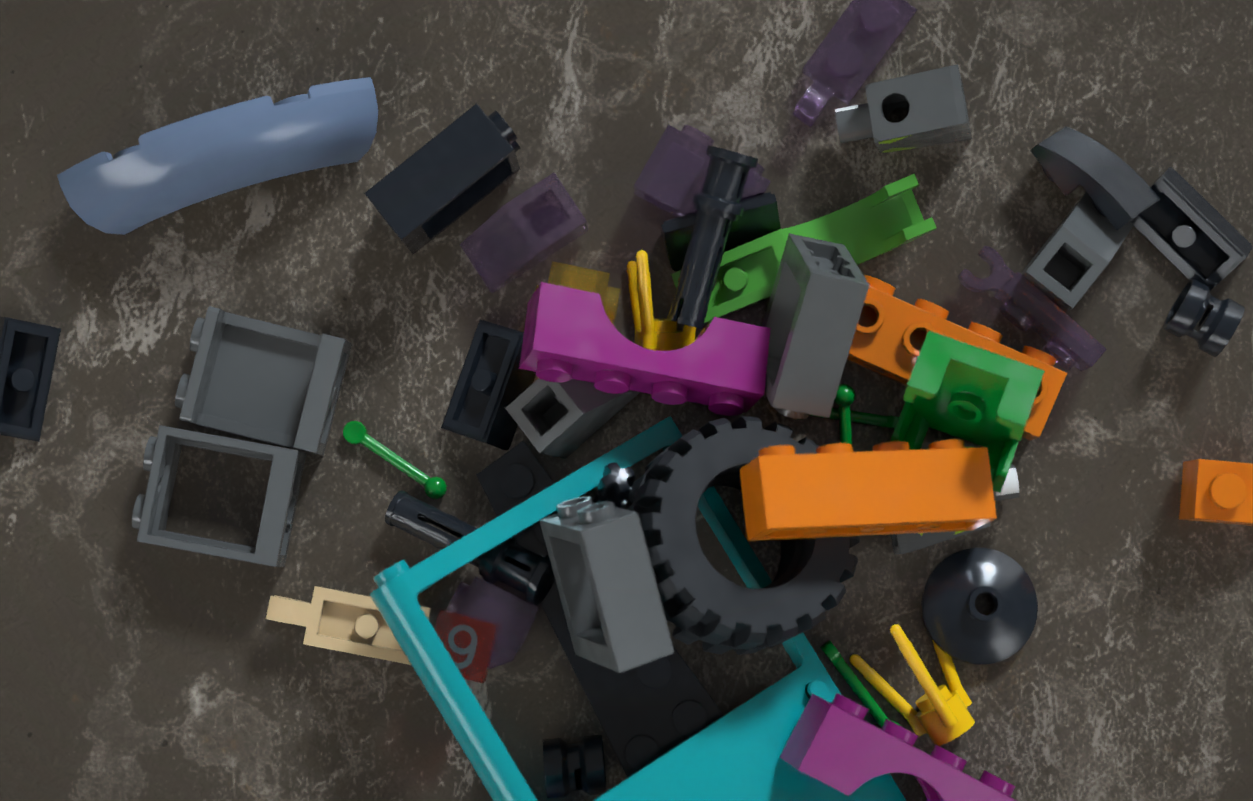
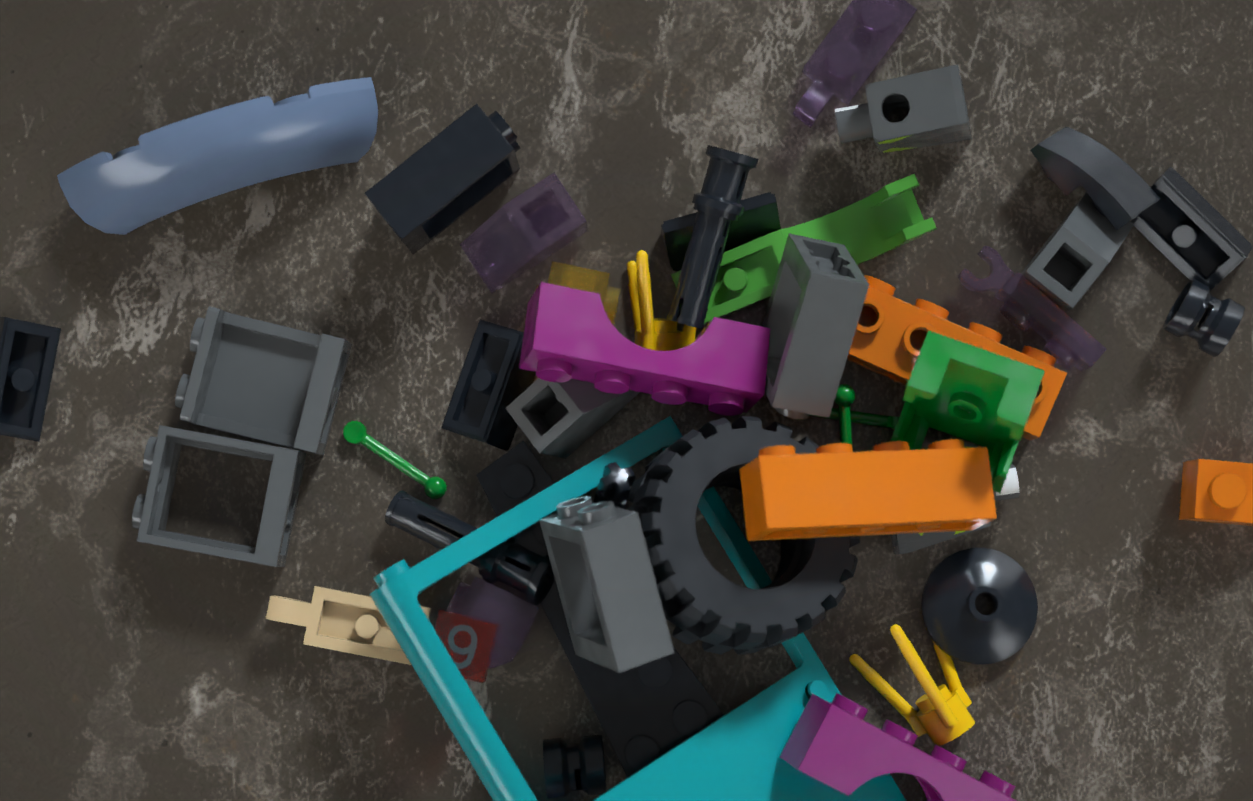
(679, 169): clear purple slope -> none
(854, 683): green hinge -> none

